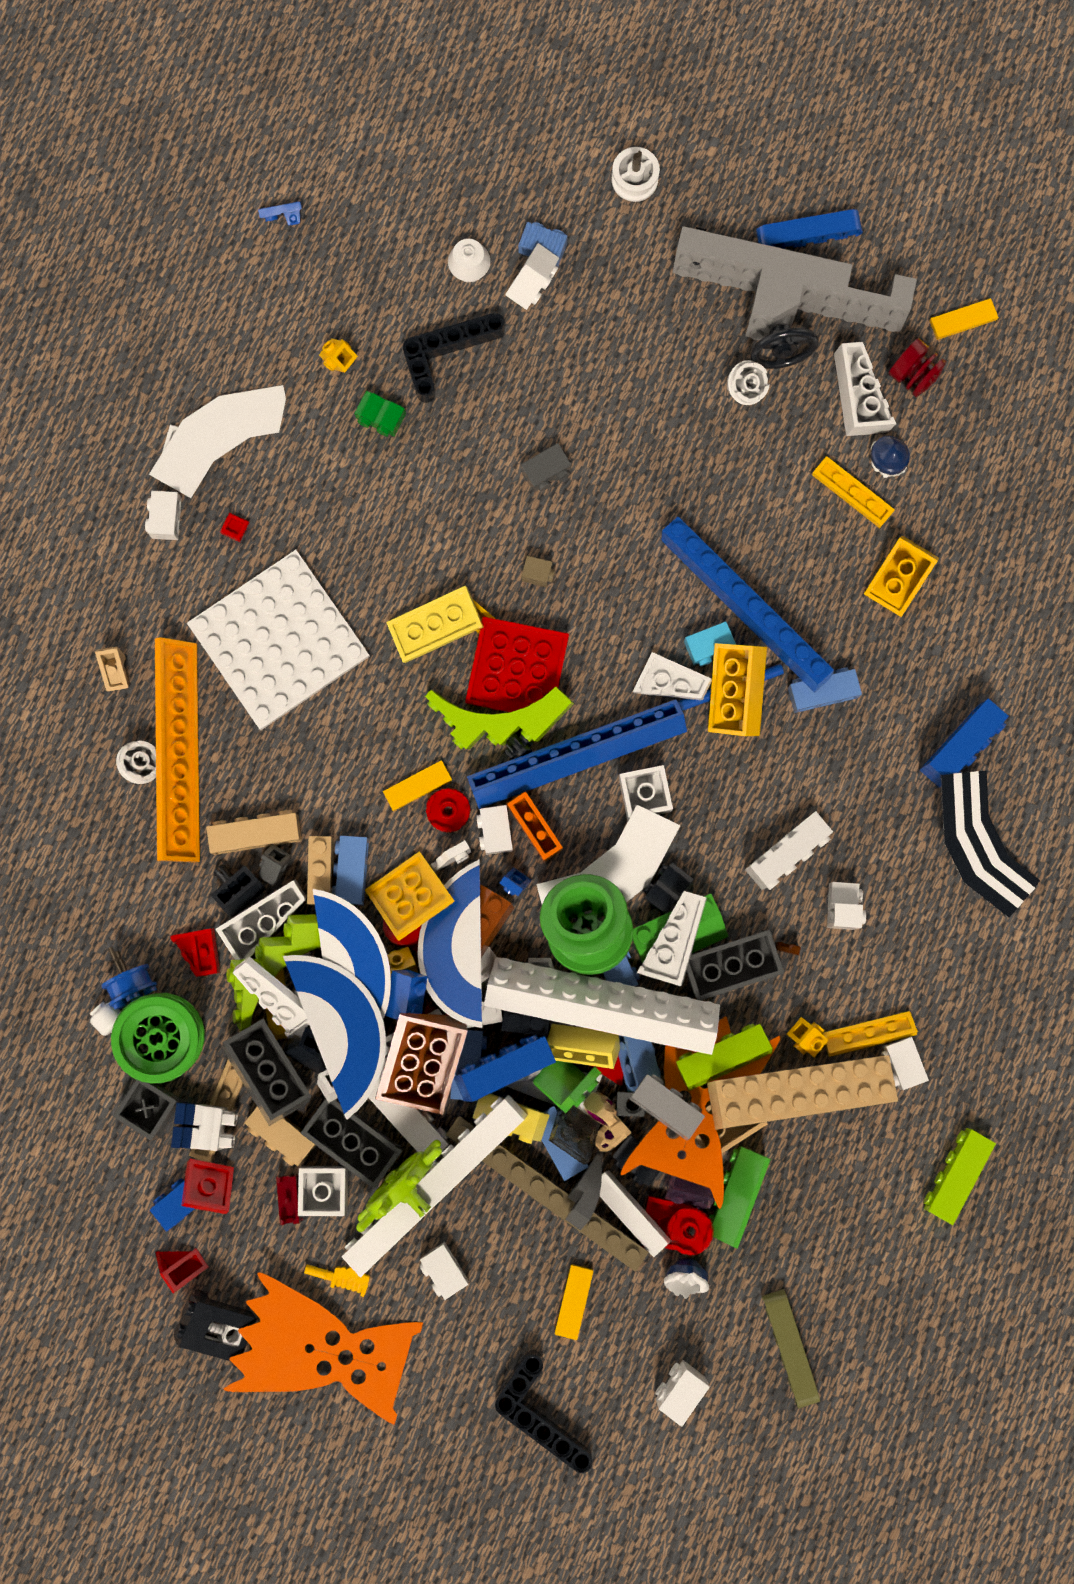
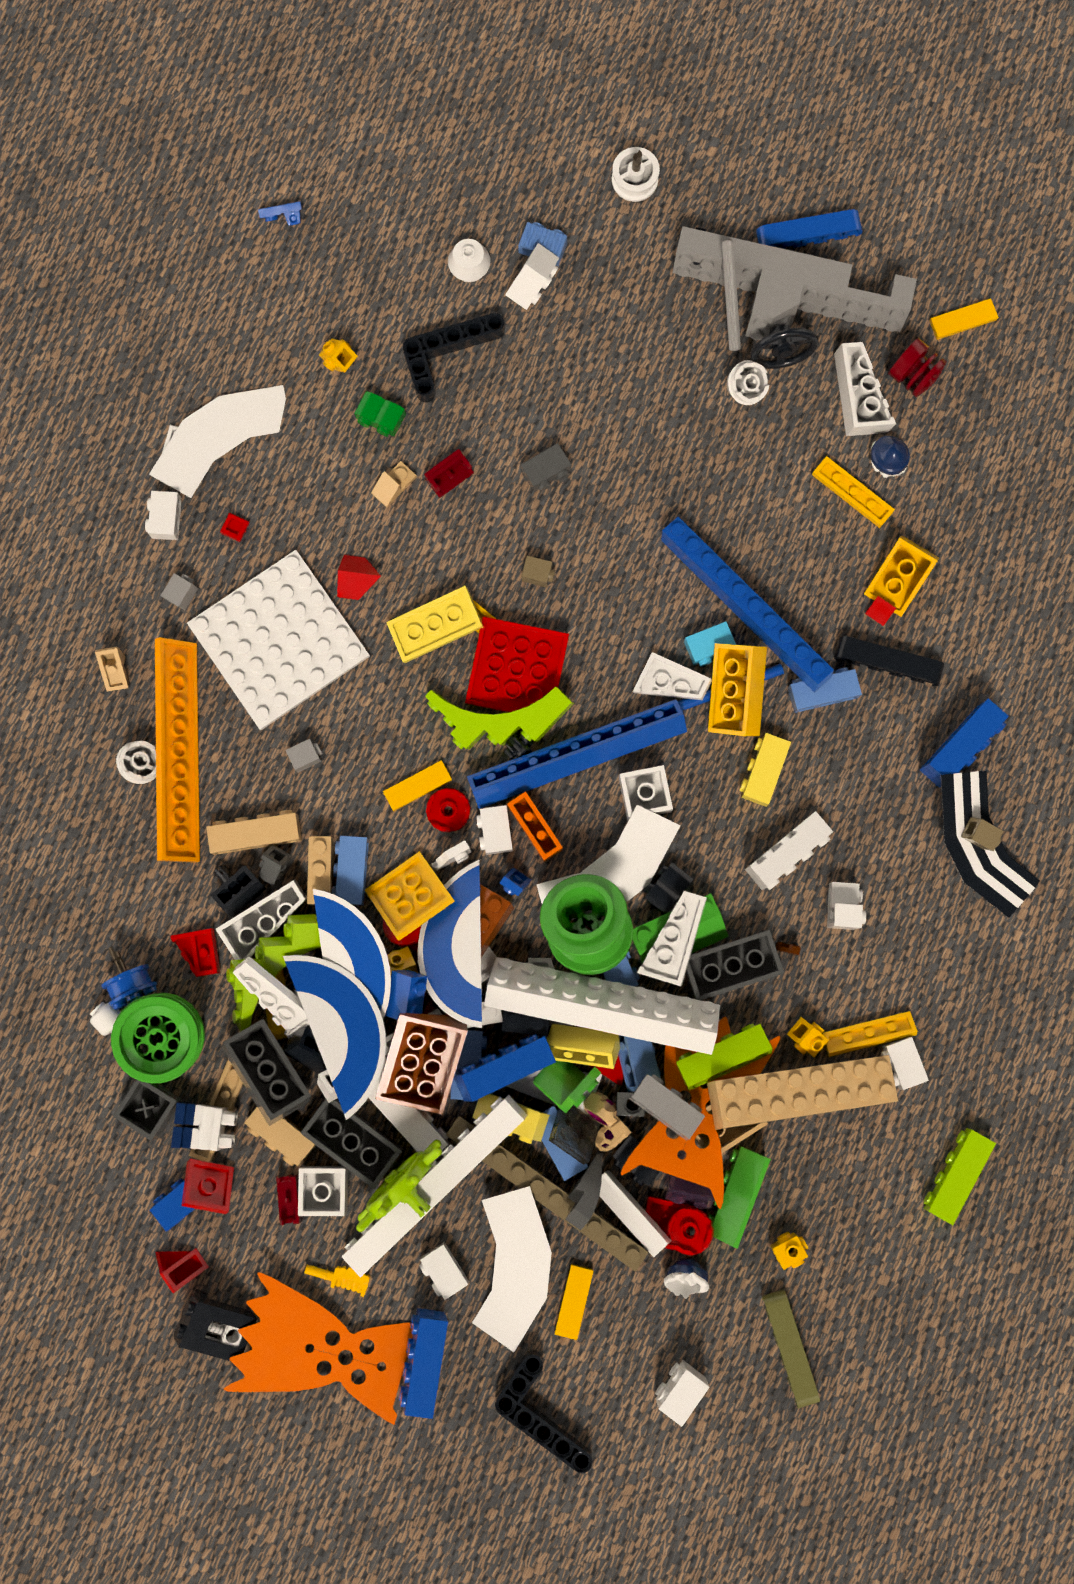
(180, 591): none -> light grey brick
(304, 755): none -> light grey brick
(355, 577): none -> red slope
(393, 484): none -> tan slope
(424, 1364): none -> blue brick
(448, 473): none -> dark red hinge
(519, 1267): none -> white sticker
(731, 294): none -> light grey axle
(765, 769): none -> light yellow brick
(782, 1247): none -> yellow brick
(880, 610): none -> red tile
(888, 659): none -> black beam
(982, 834): none -> dark tan brick

